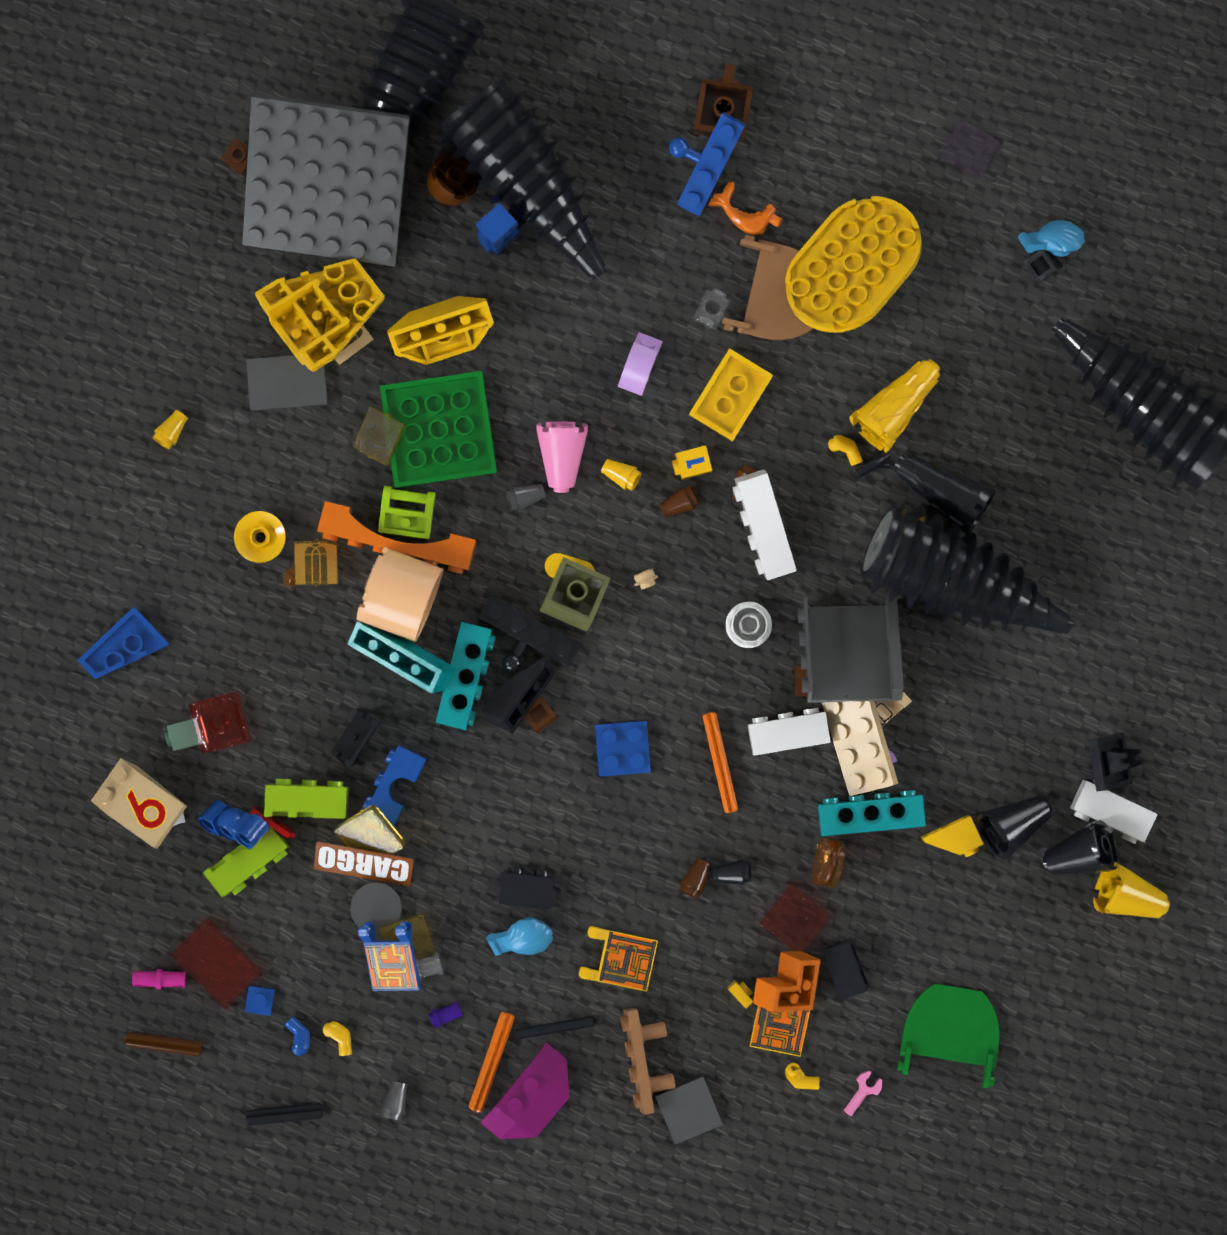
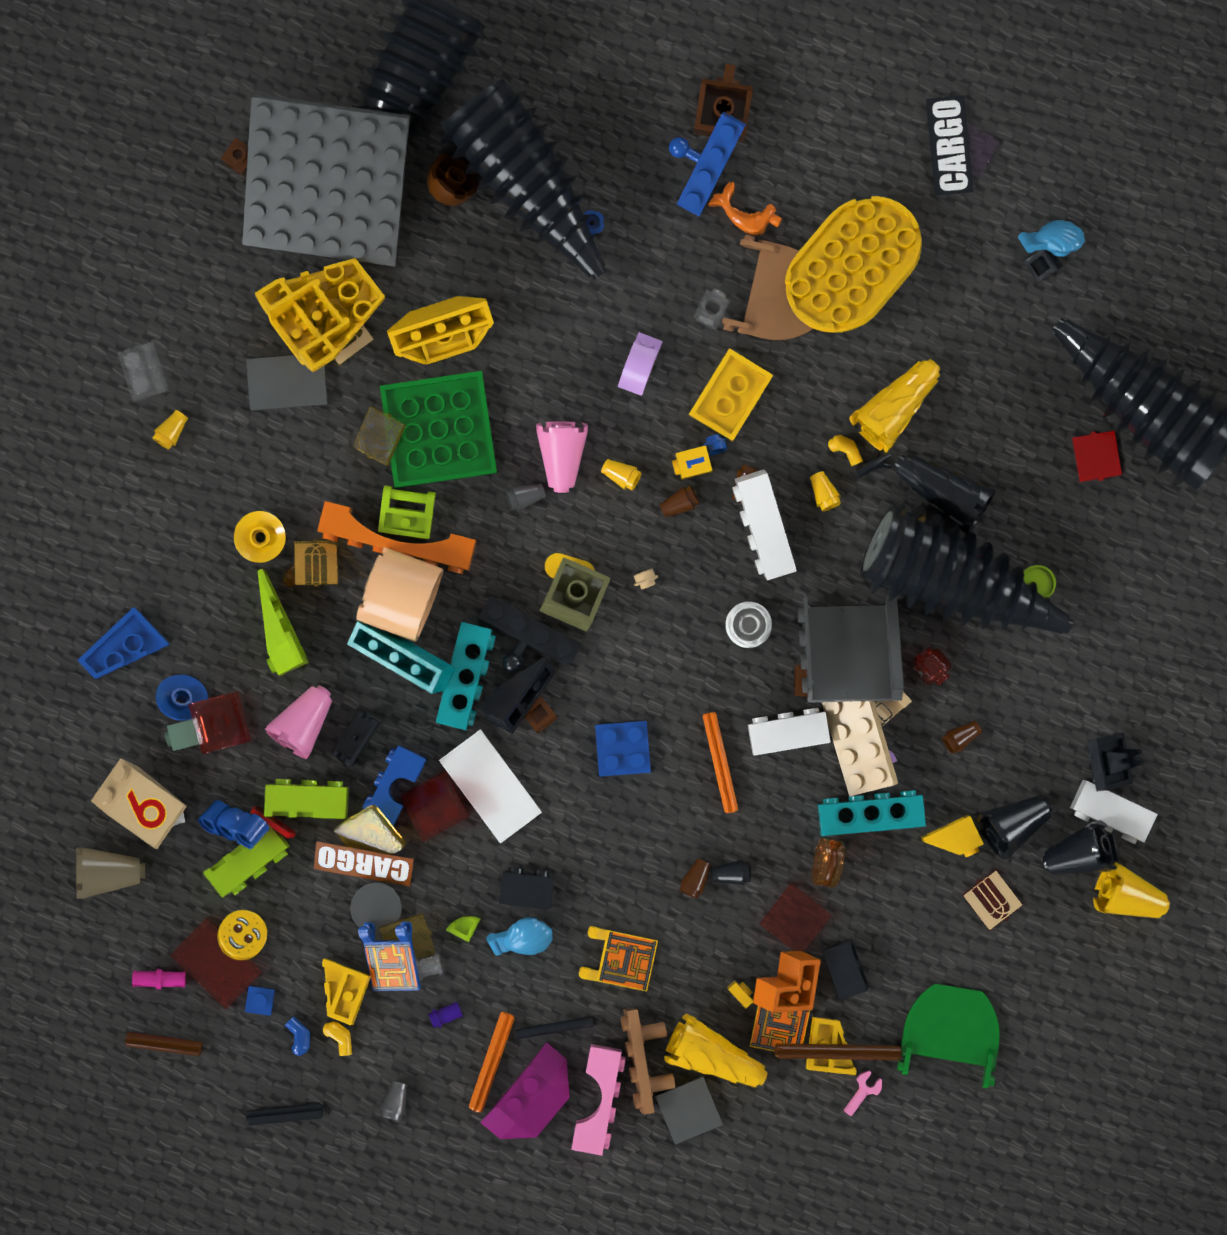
(105, 872): none -> dark tan cone
(143, 371): none -> clear plate
(179, 688): none -> blue dish
(242, 935): none -> yellow head
(281, 640): none -> lime wedge
(301, 721): none -> bright pink cone
(344, 991): none -> yellow wing
(434, 806): none -> clear red slope
(464, 927): none -> lime tile
(490, 786): none -> white tile
(497, 230): blue arch -> none
(591, 1132): none -> bright pink arch
(598, 220): none -> blue plate
(710, 1053): none -> yellow cone
(715, 444): none -> blue plate
(799, 1079): yellow arm -> none
(824, 491): none -> yellow cone
(828, 1032): none -> yellow wing
(837, 1051): none -> reddish brown axle
(932, 666): none -> clear red head
(949, 145): none -> sticker
(960, 737): none -> reddish brown cone
(992, 900): none -> piece
(1042, 577): none -> lime piece
(1096, 456): none -> red piece

